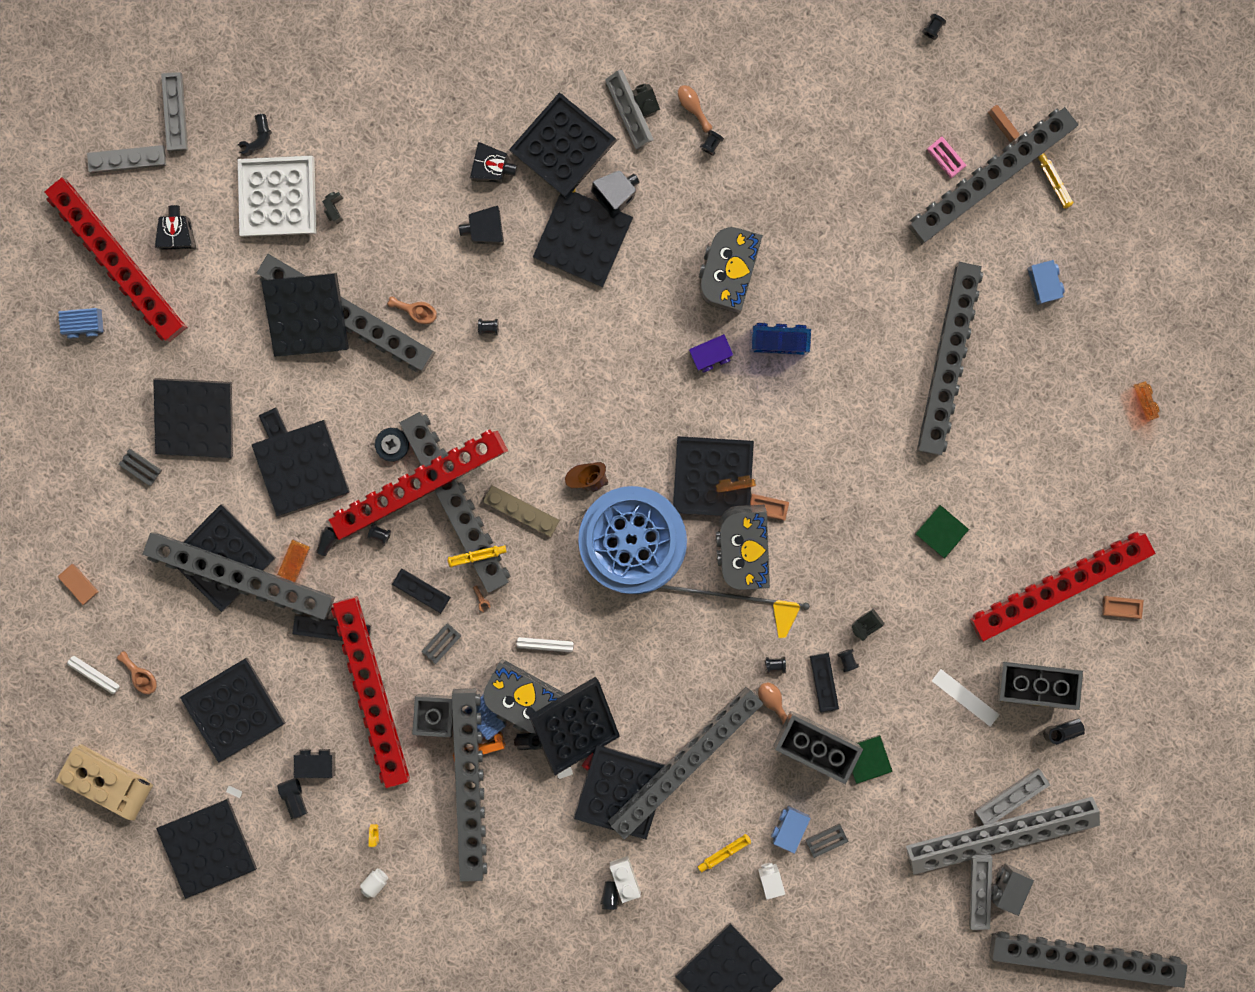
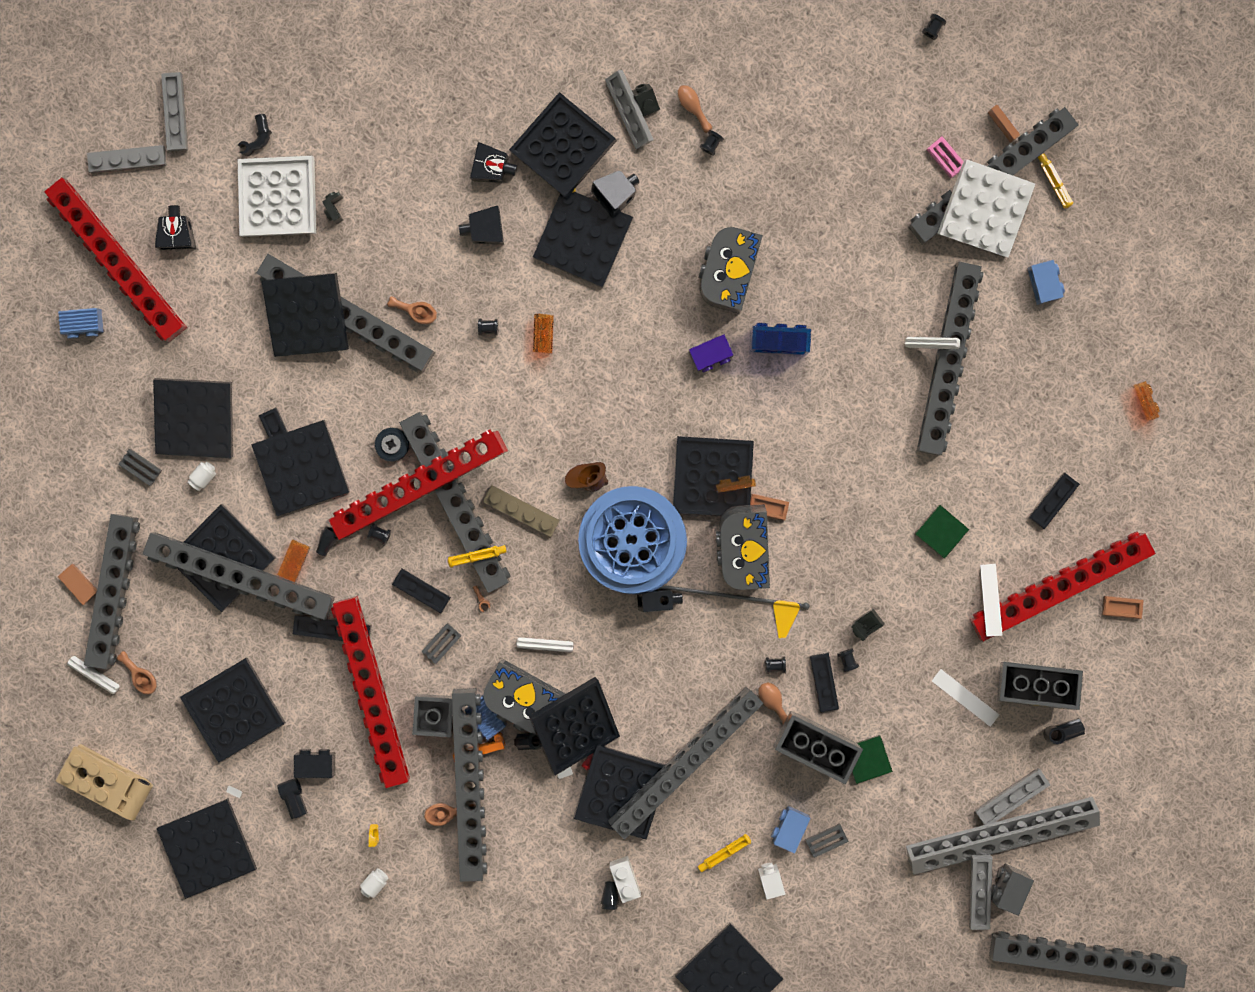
(94, 656): none -> dark grey brick
(202, 476): none -> white brick
(440, 814): none -> nougat piece
(543, 333): none -> clear orange plate
(650, 600): none -> black torso
(932, 343): none -> white axle
(986, 208): none -> white plate
(991, 600): none -> white sticker
(1054, 500): none -> black tile

